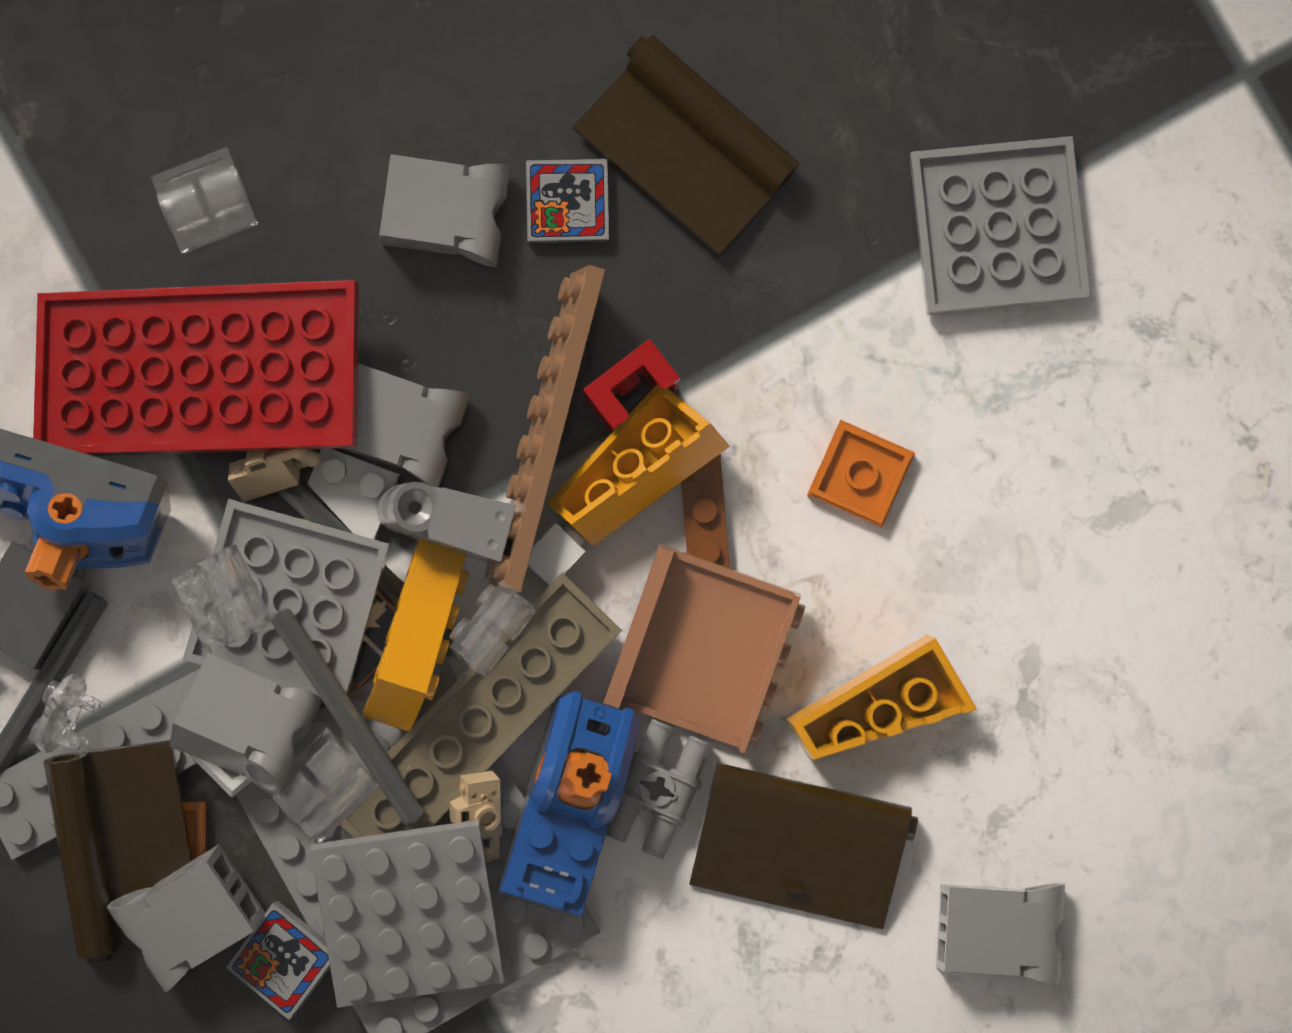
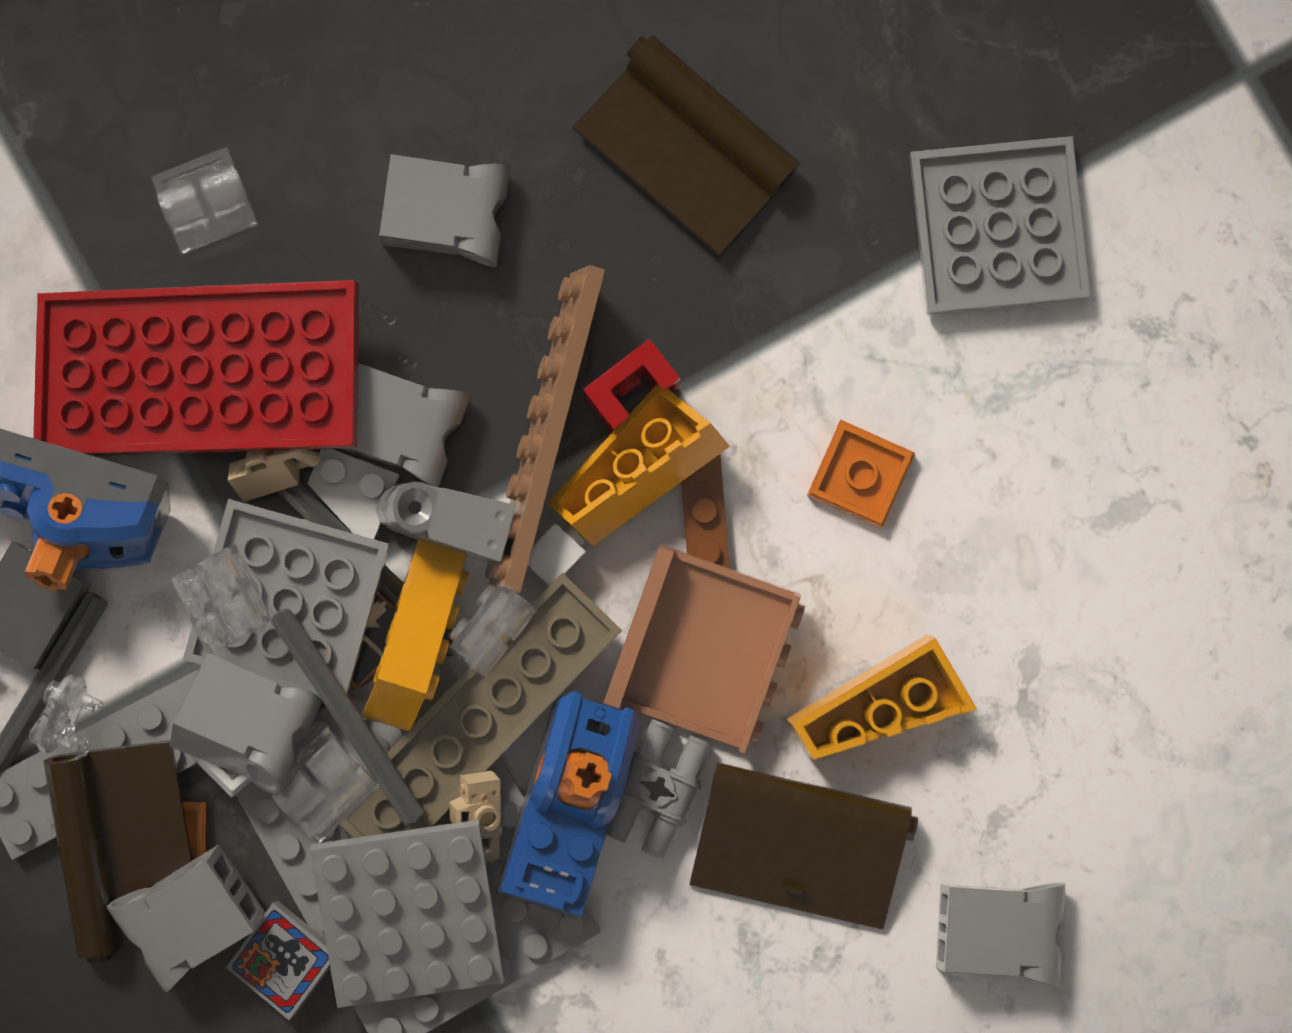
(567, 201): tile -> none

